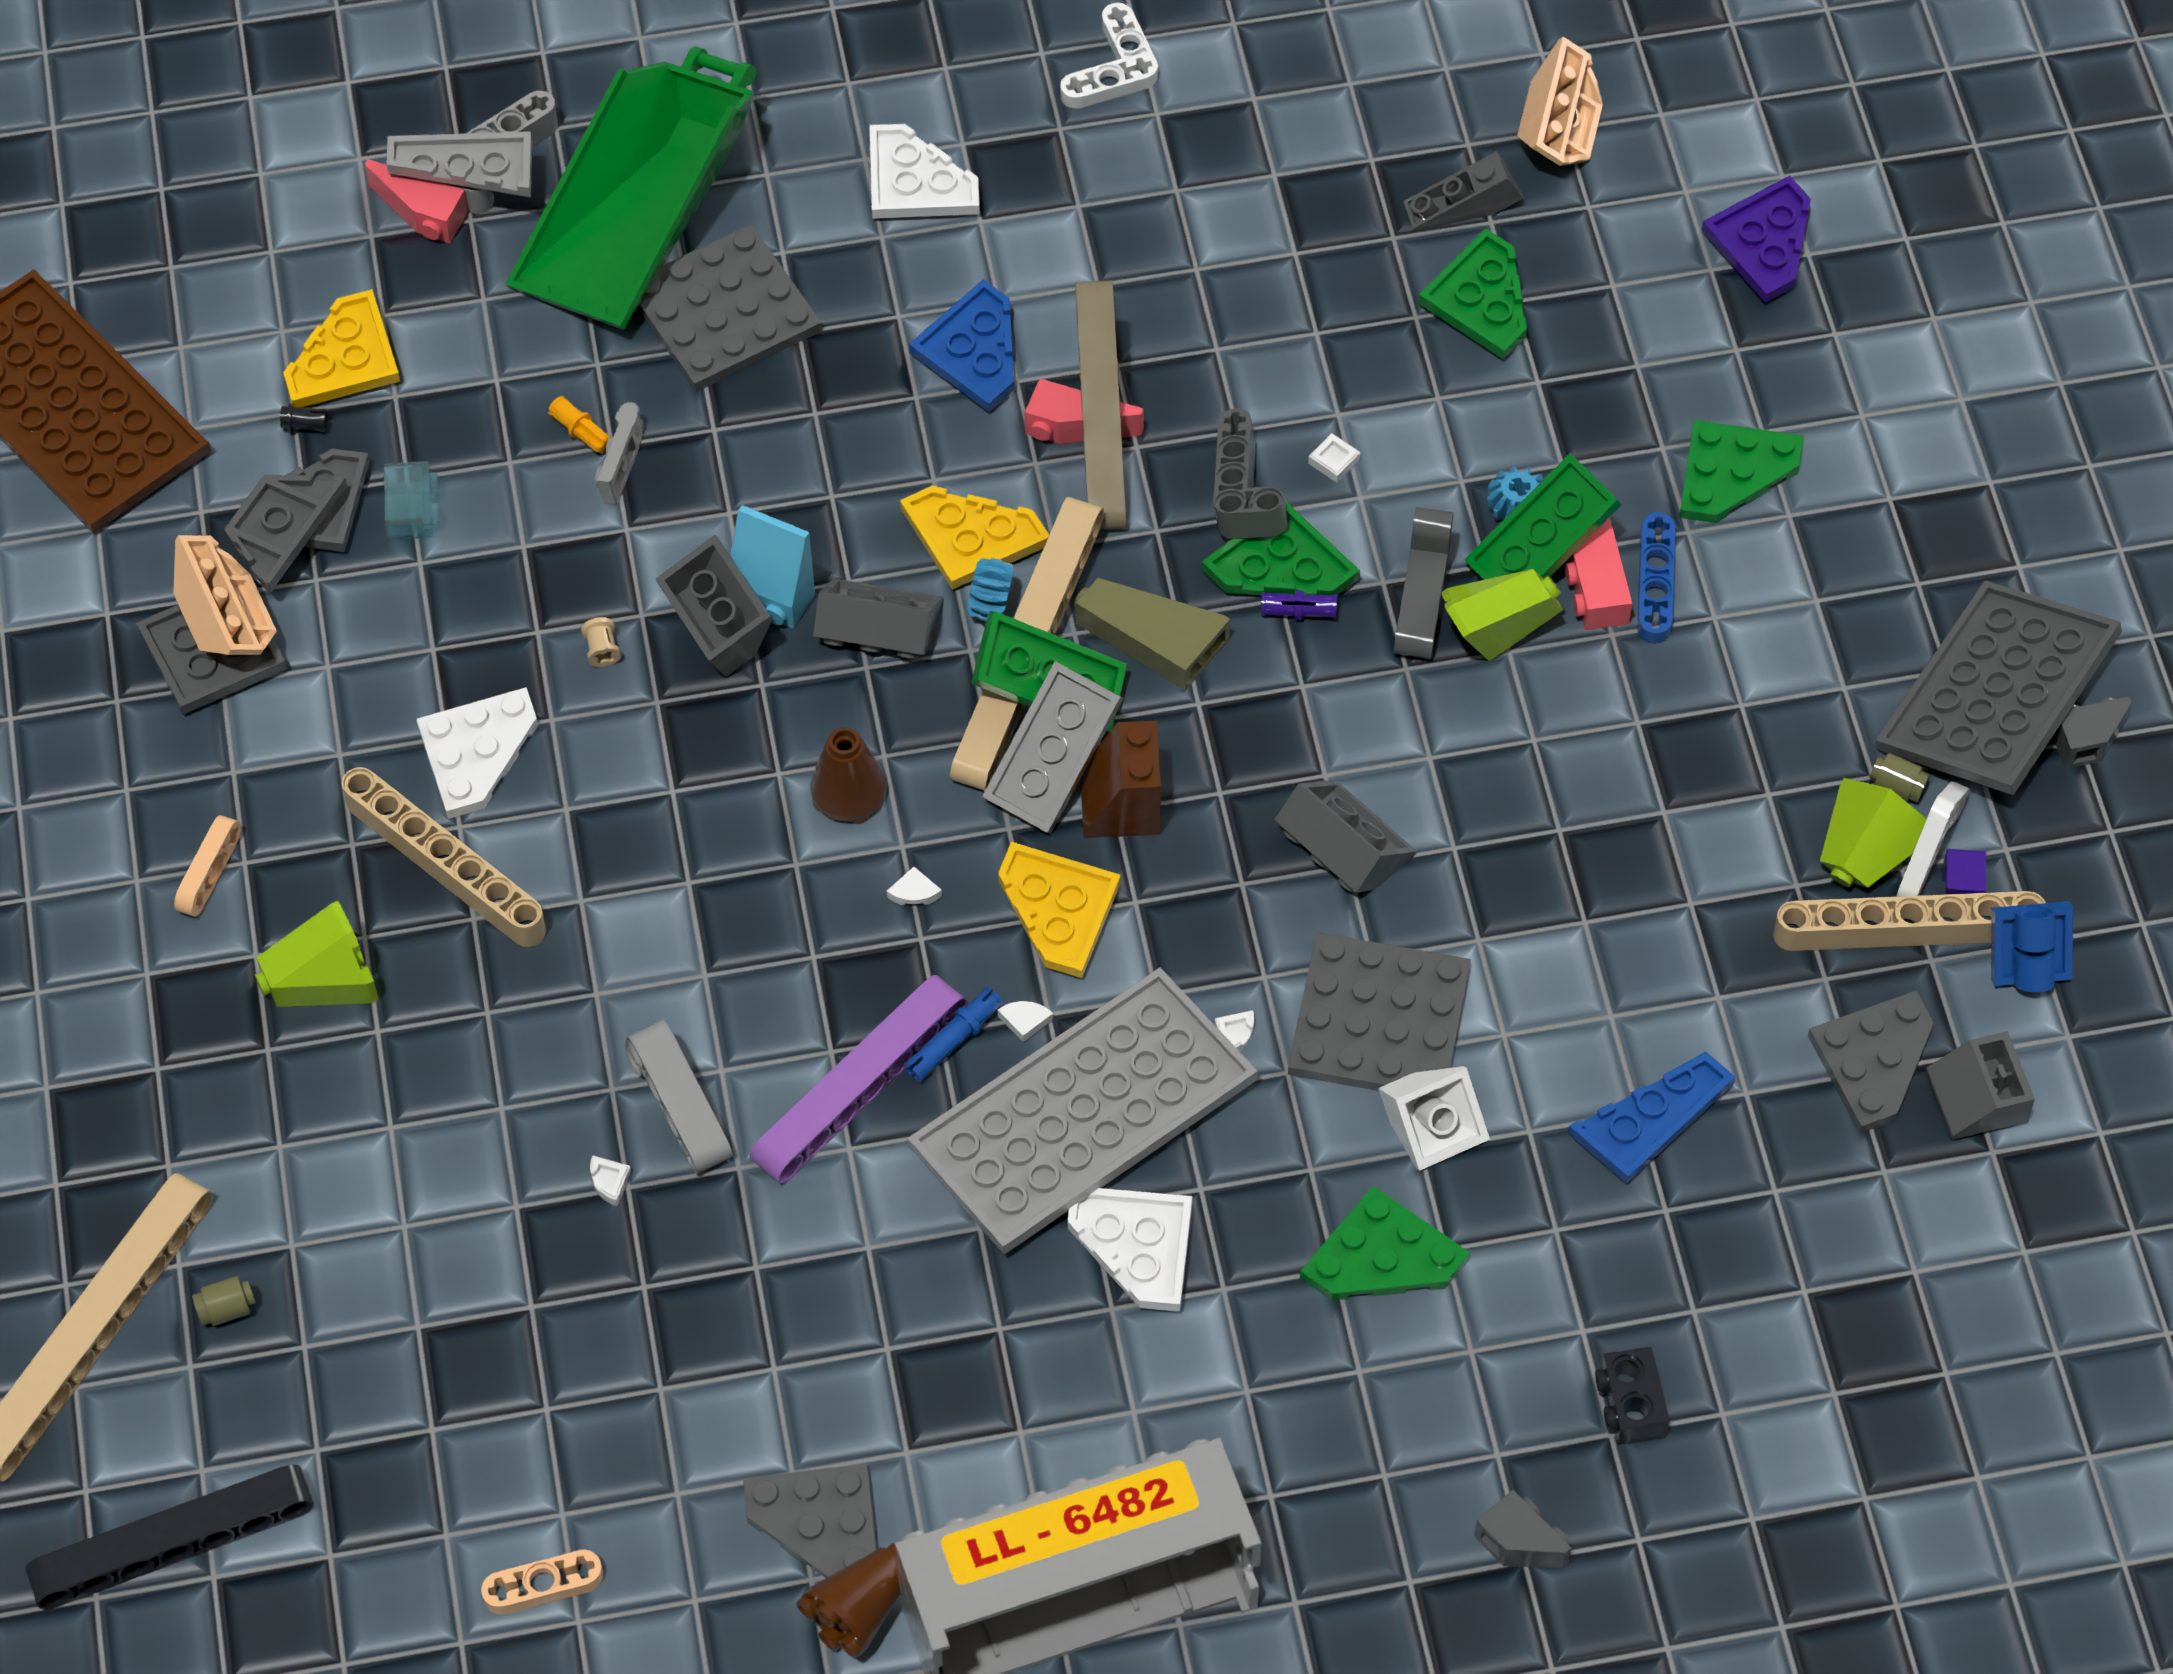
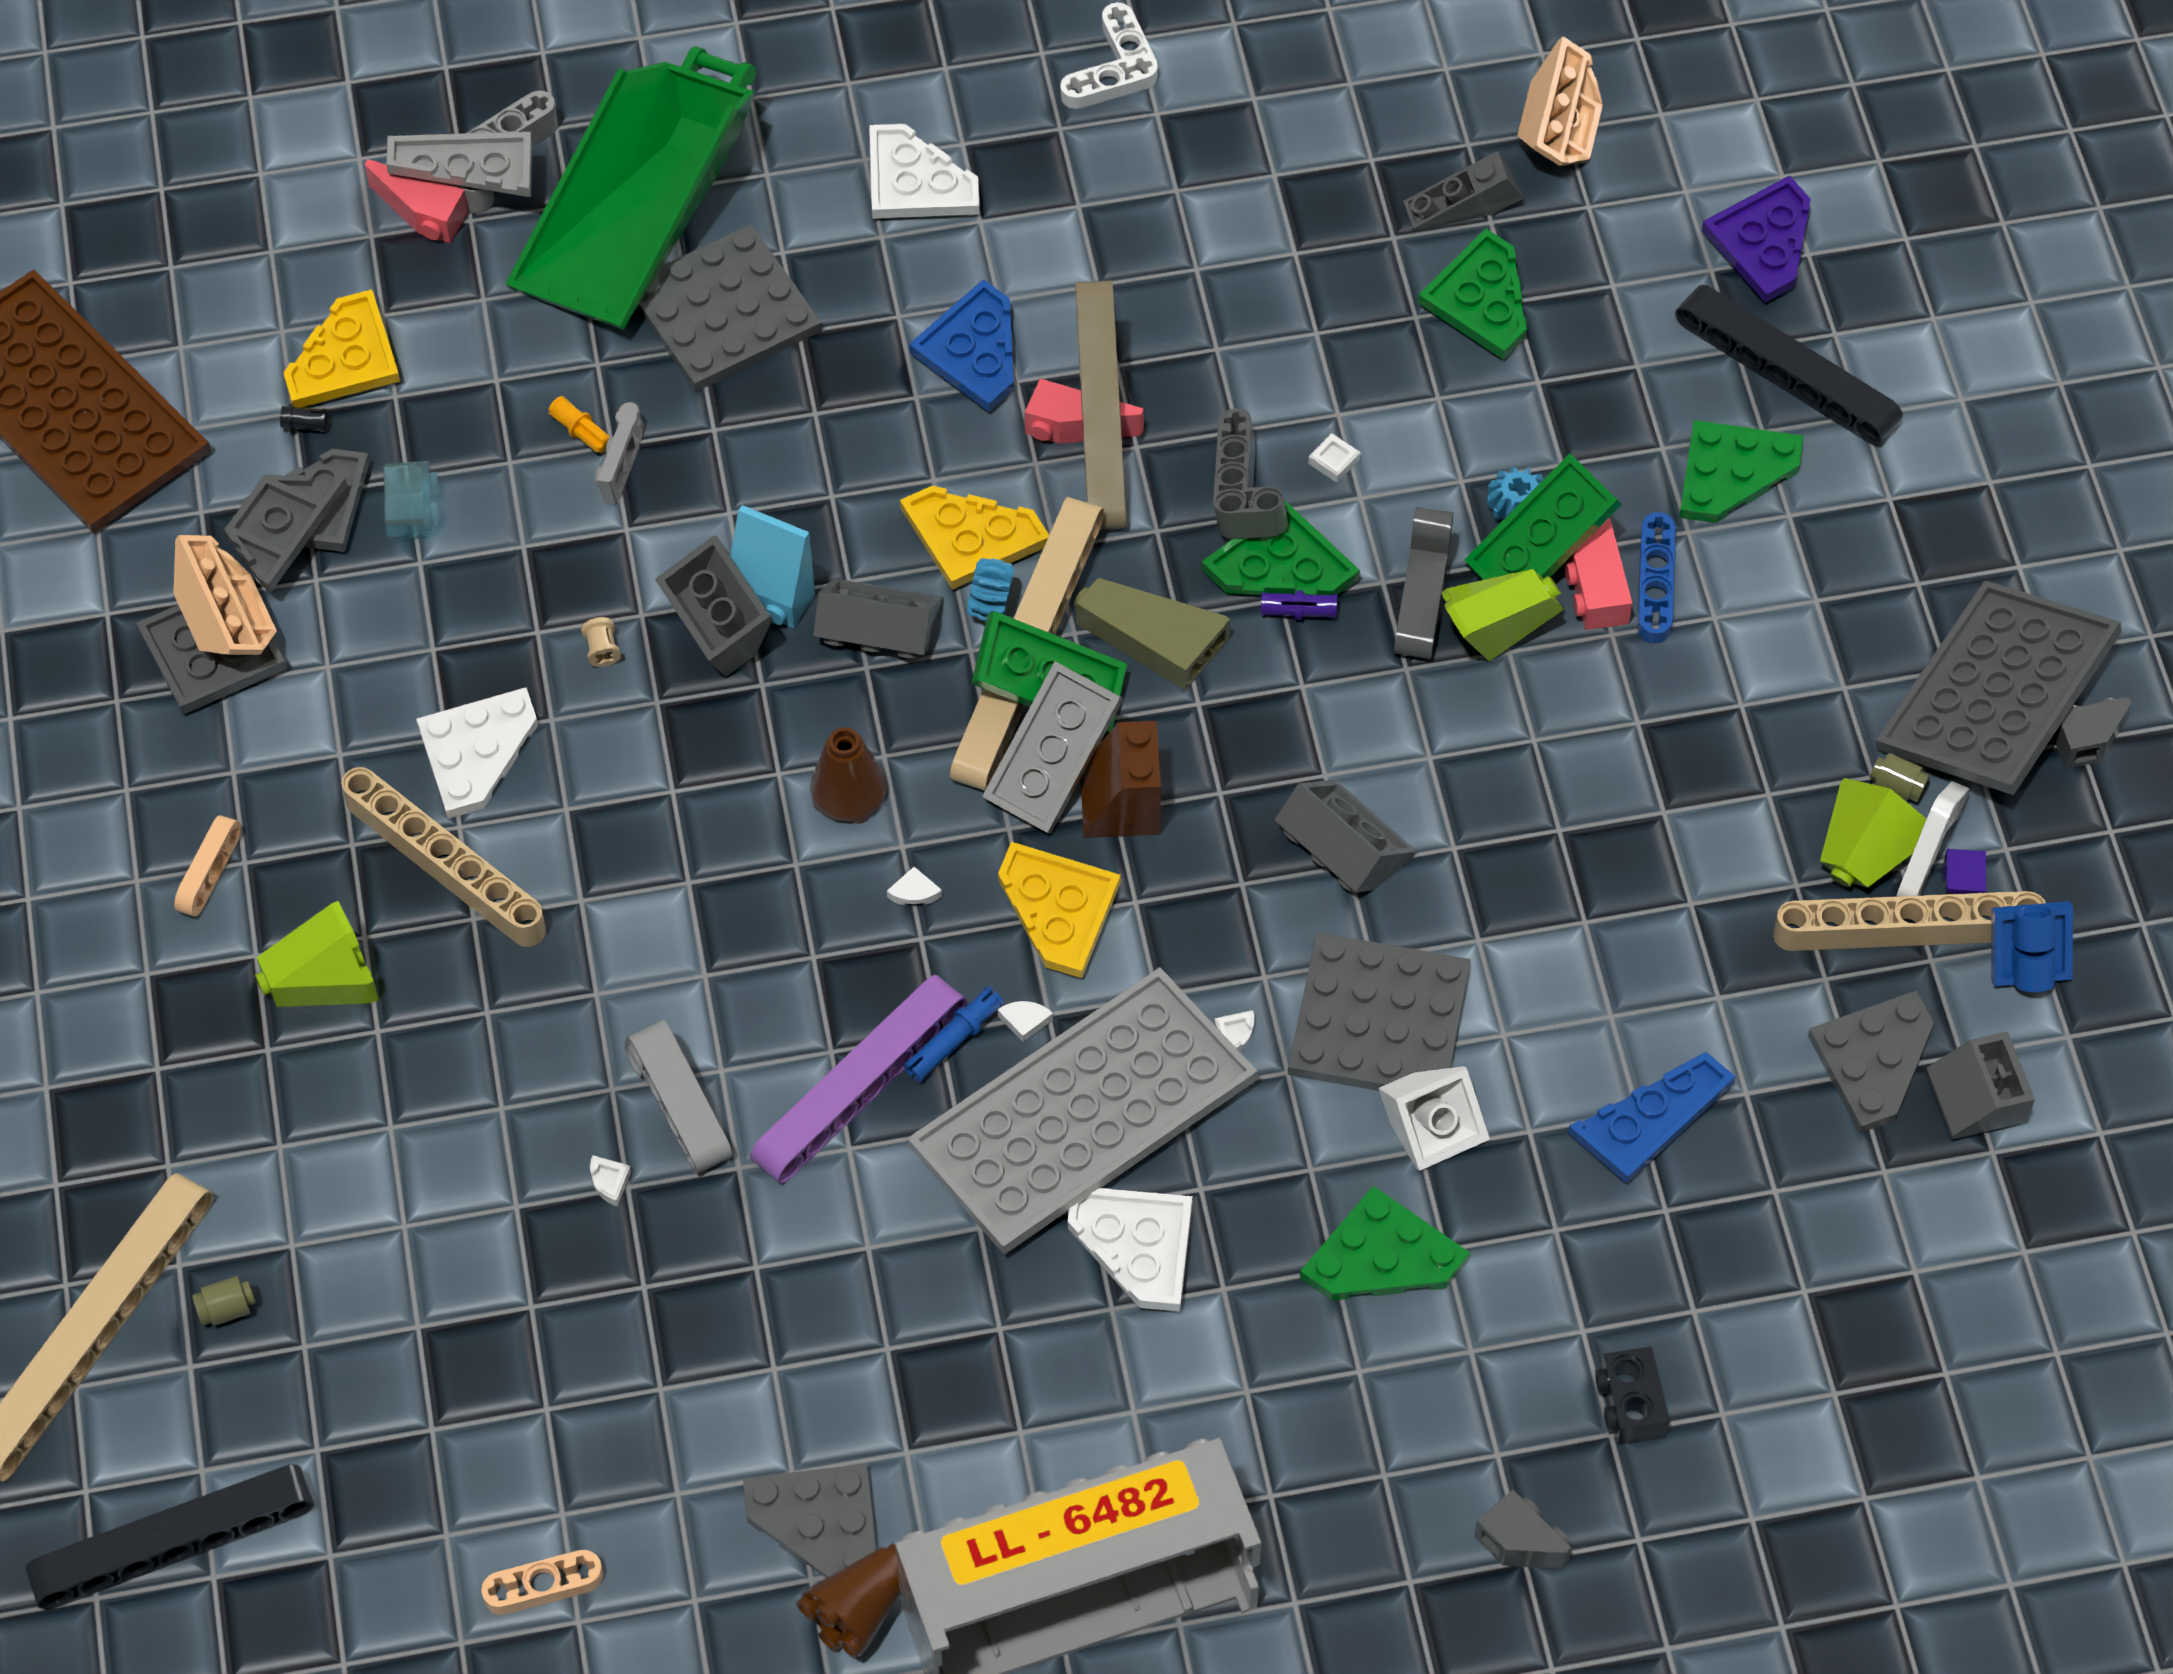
(1789, 364): none -> black beam

